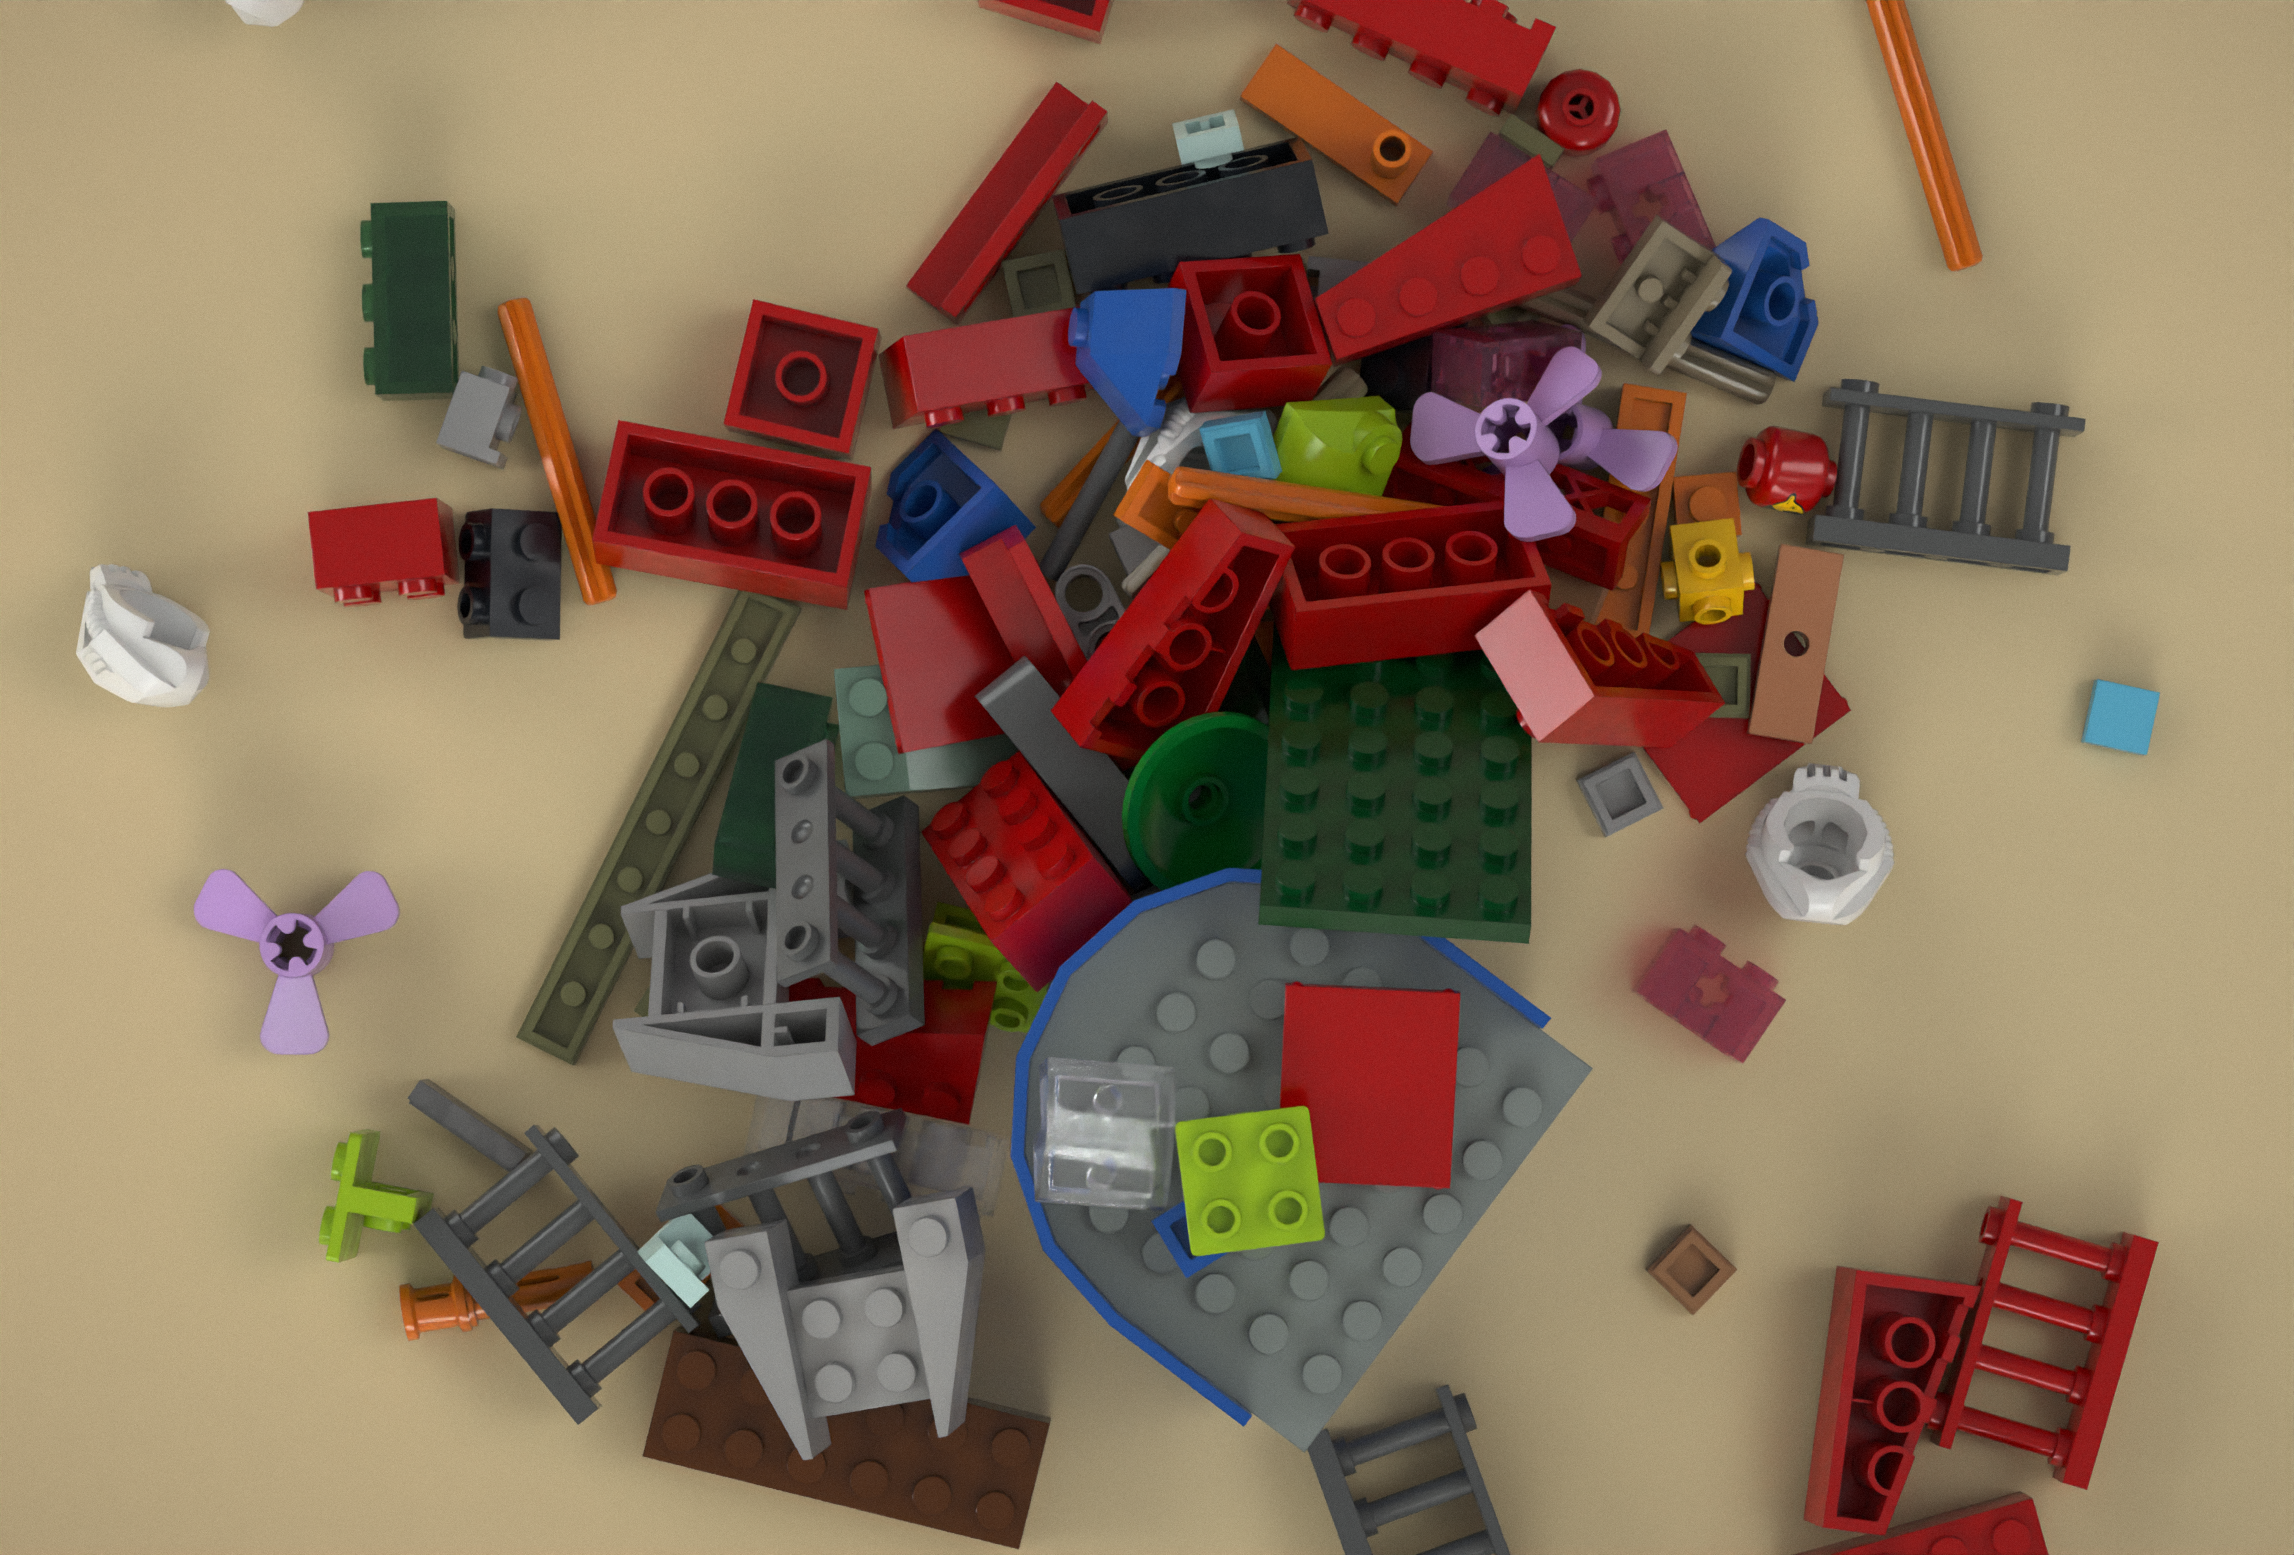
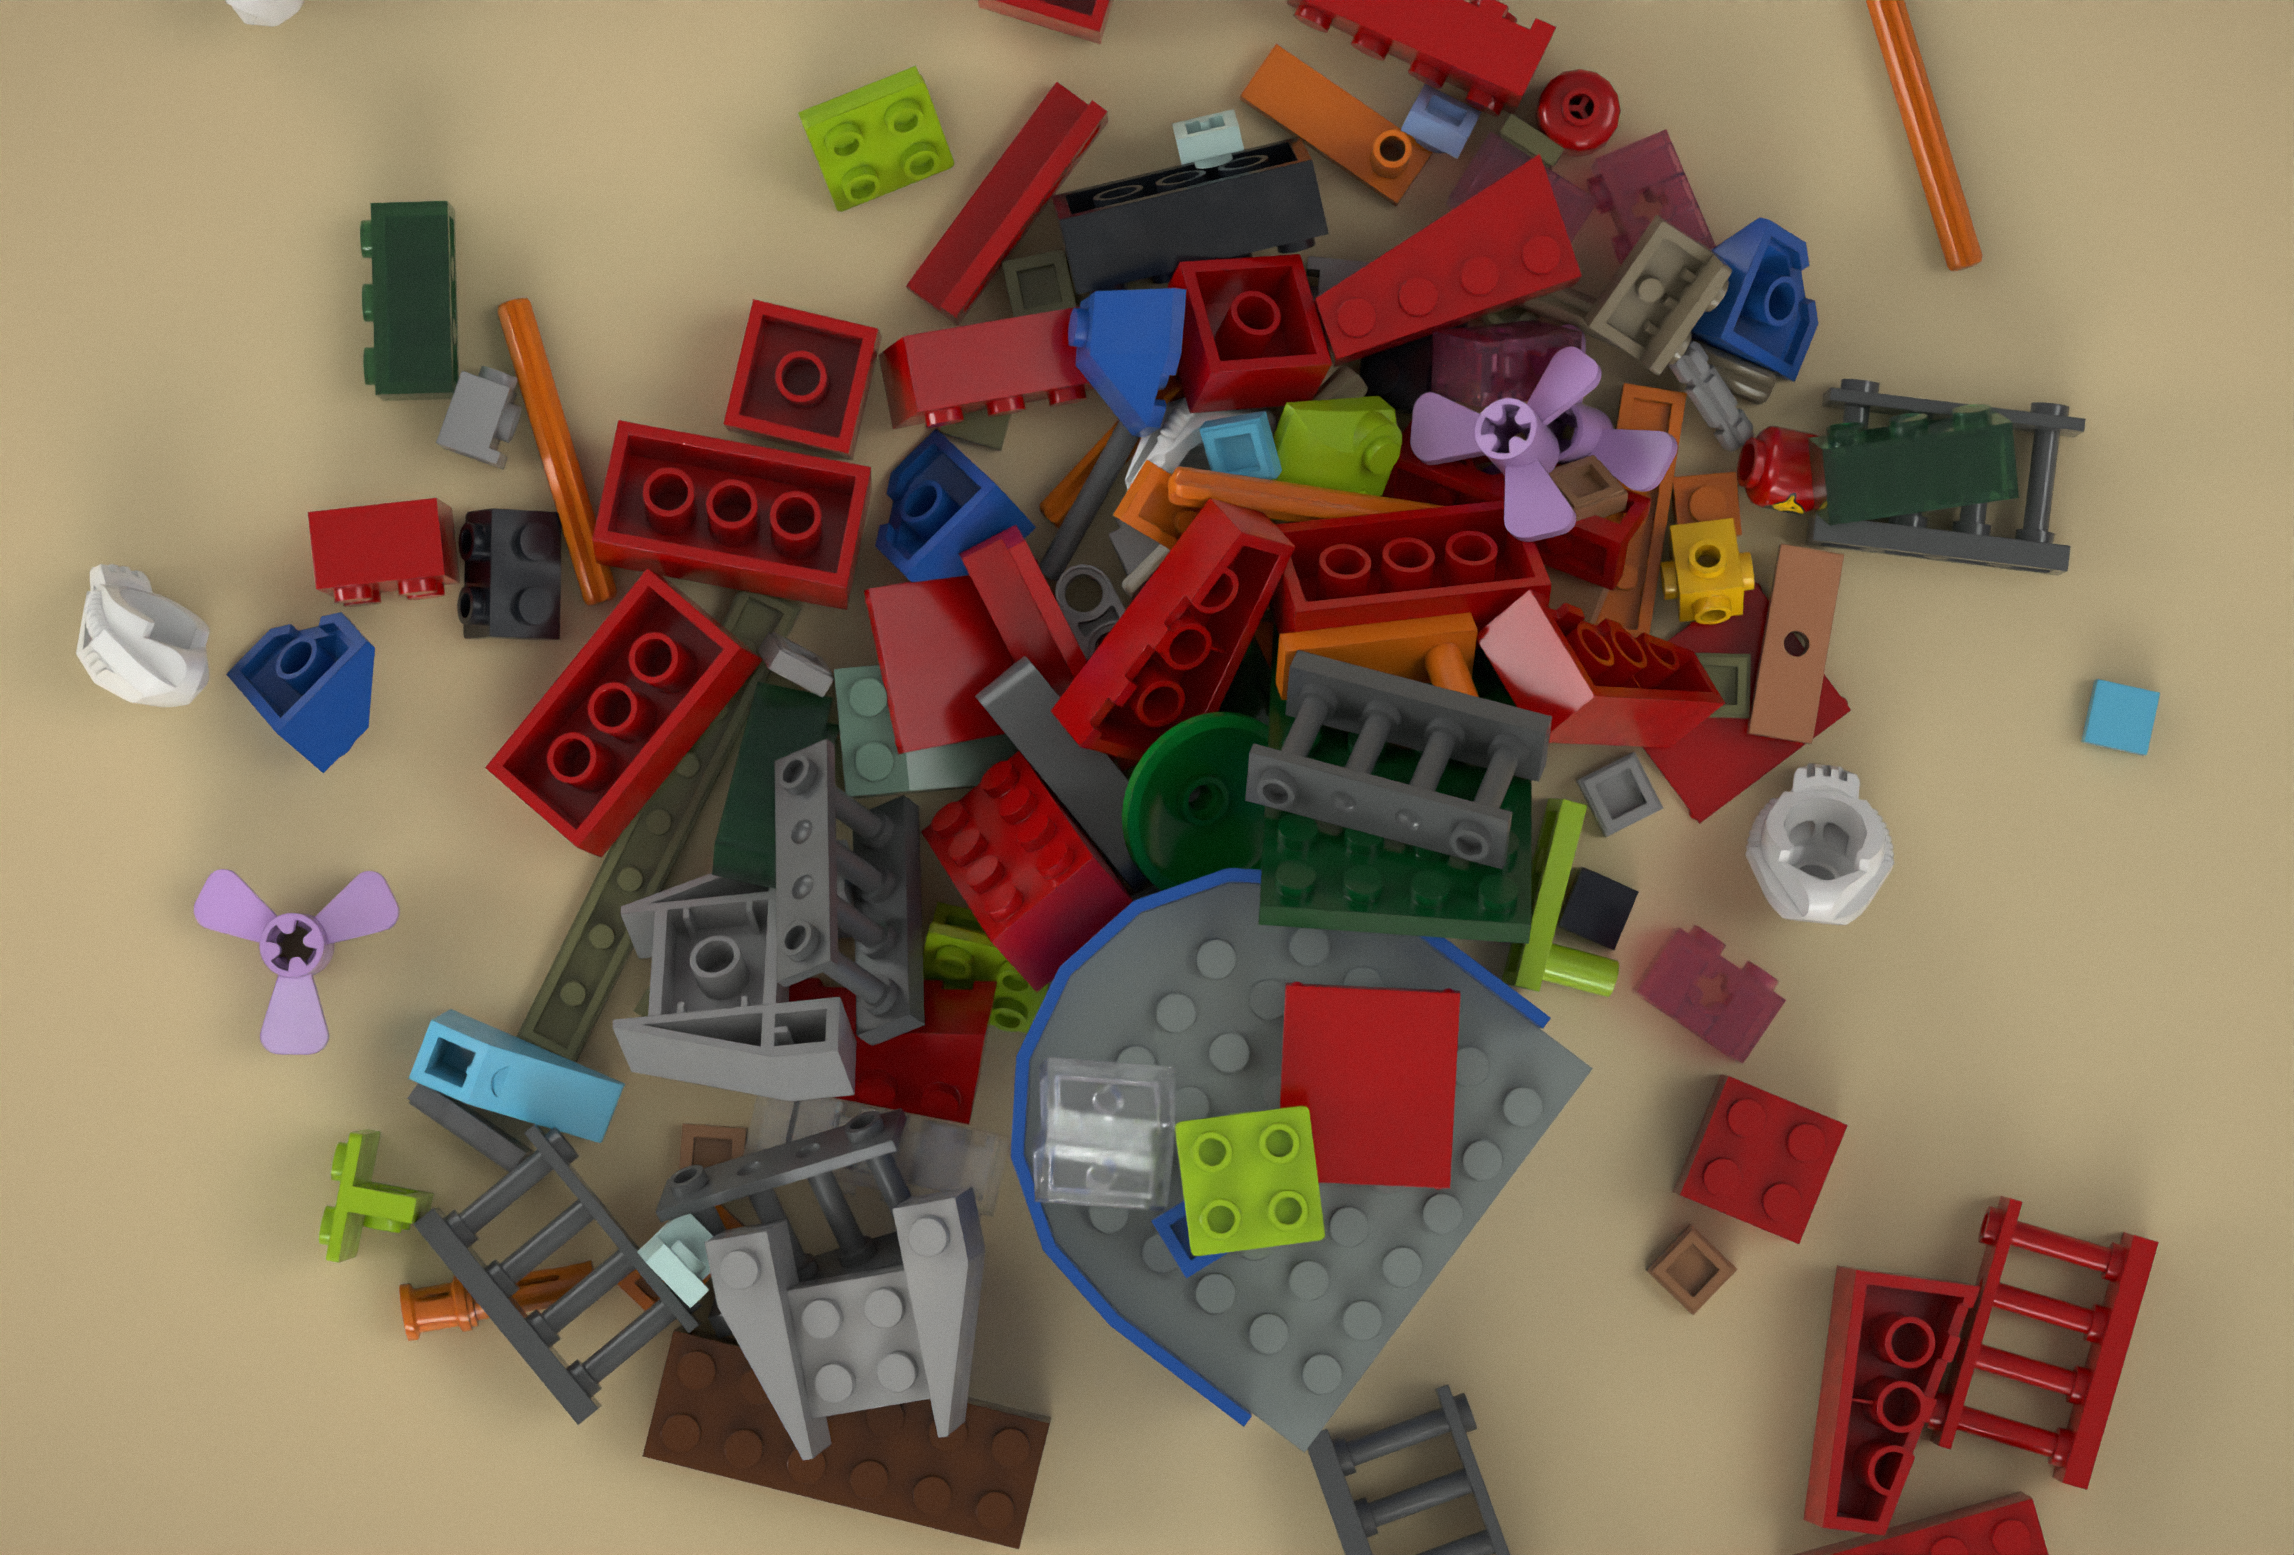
(311, 685): none -> blue slope
(514, 1077): none -> medium azure slope
(623, 713): none -> red brick
(710, 1144): none -> medium nougat tile
(796, 663): none -> light grey tile
(877, 139): none -> lime bracket
(1409, 715): none -> dark grey fence
(1418, 649): none -> orange piece
(1440, 122): none -> light blue plate
(1550, 873): none -> lime piece
(1590, 488): none -> medium nougat tile
(1596, 908): none -> black slope
(1712, 398): none -> light grey axle
(1760, 1158): none -> red brick
(1913, 465): none -> clear green brick

